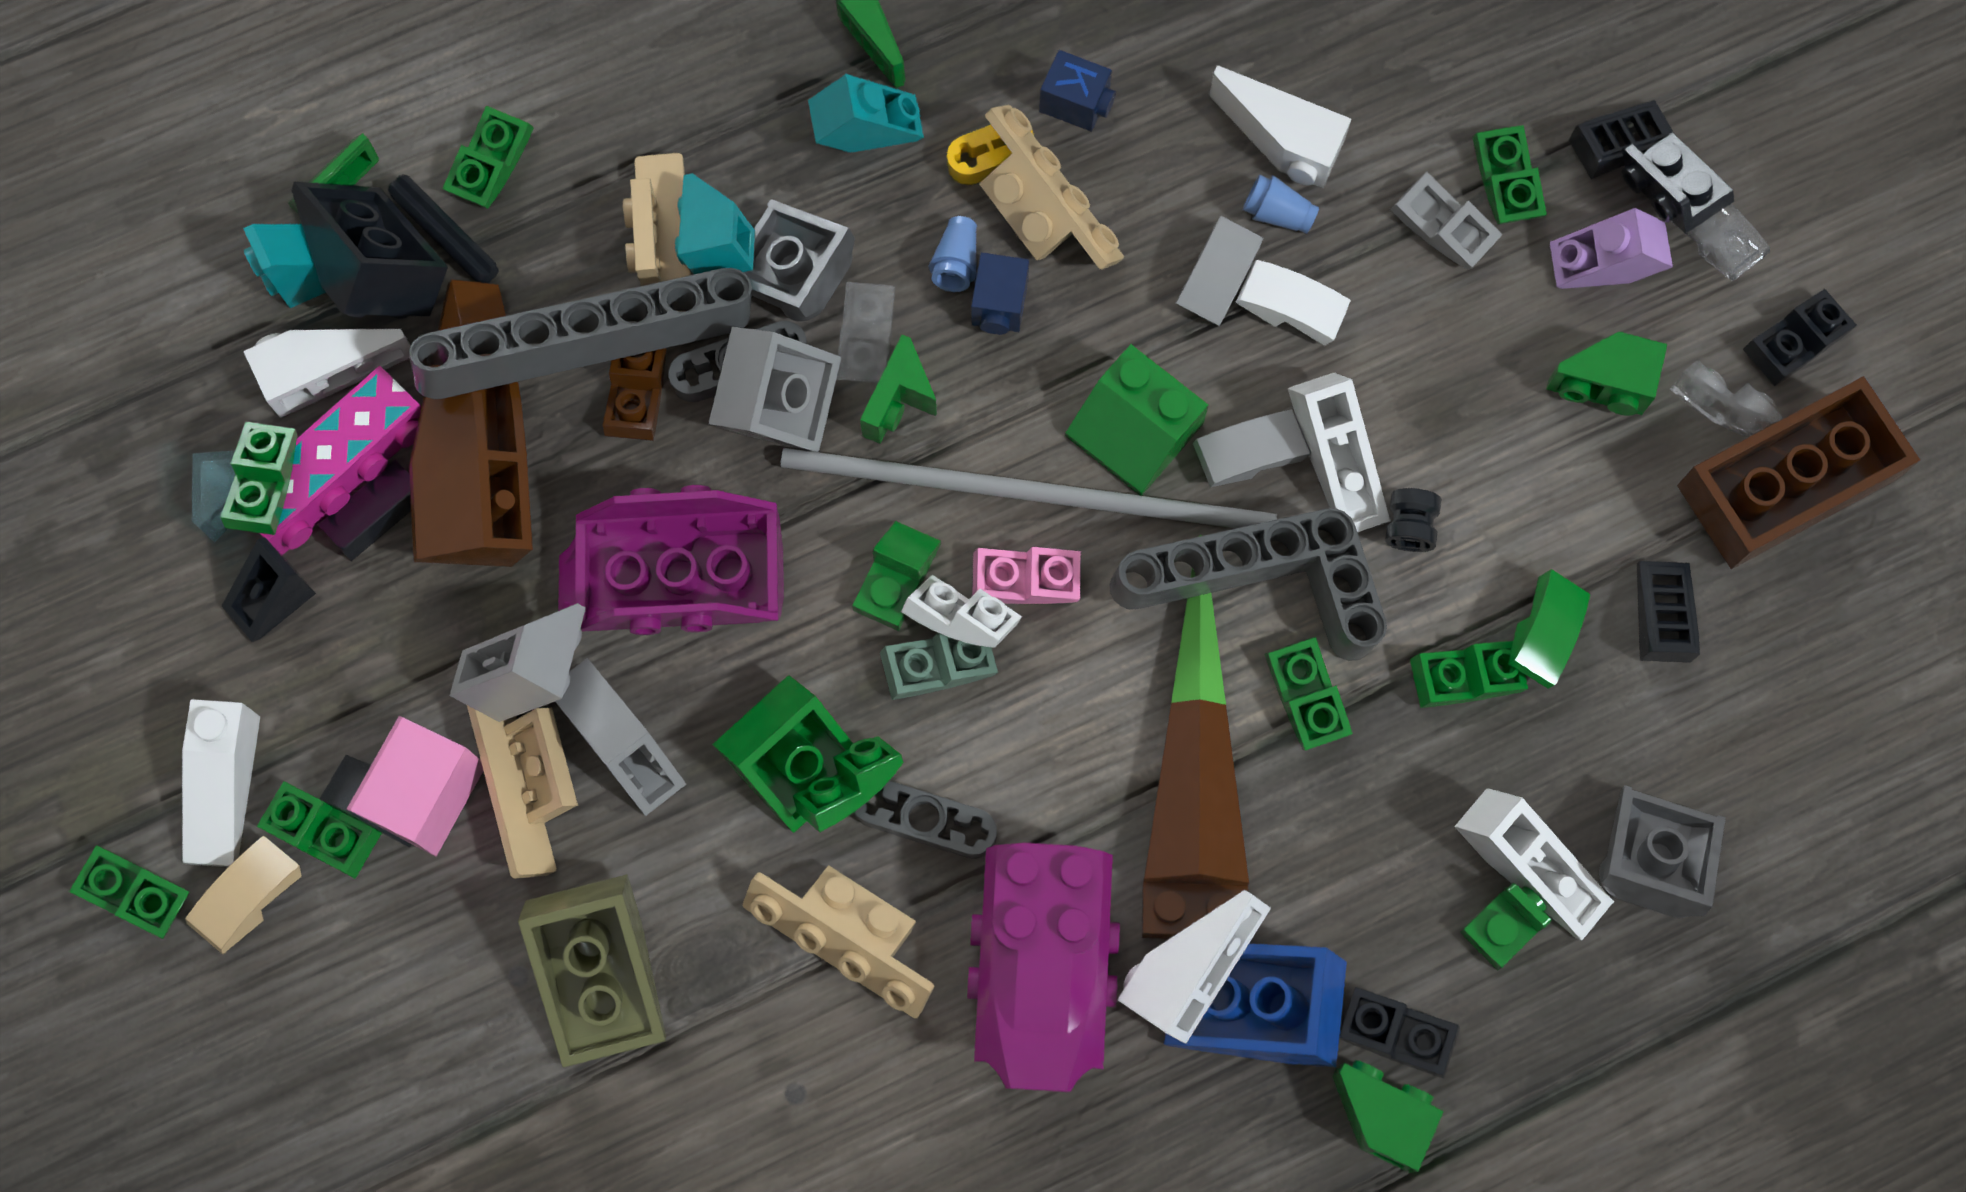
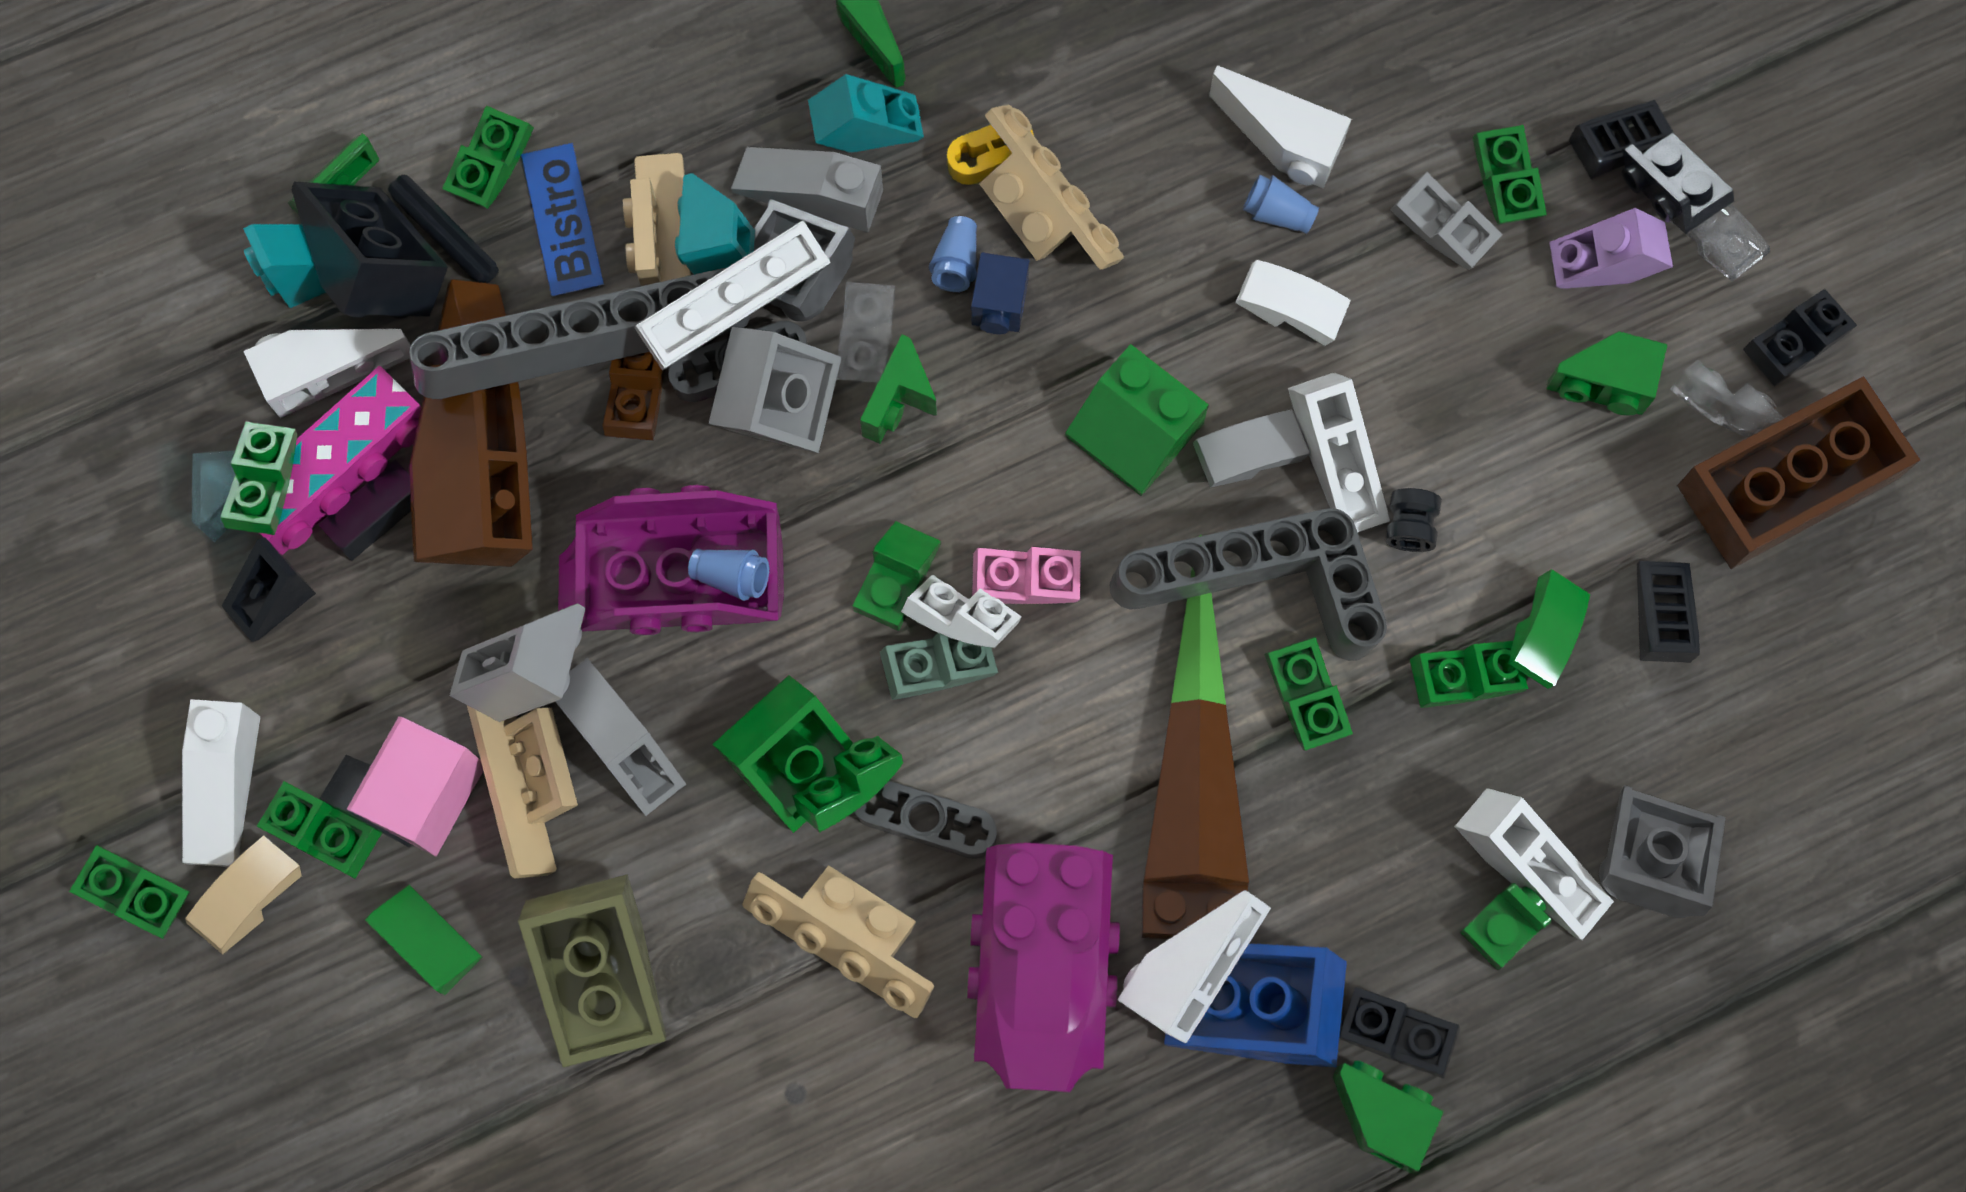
(424, 939): none -> green slope
(562, 219): none -> blue sticker
(731, 571): none -> medium blue cone
(732, 295): none -> white tile
(814, 182): none -> light grey slope
(1022, 489): light grey piece -> none
(1076, 91): dark blue brick -> none
(1219, 270): light grey slope -> none

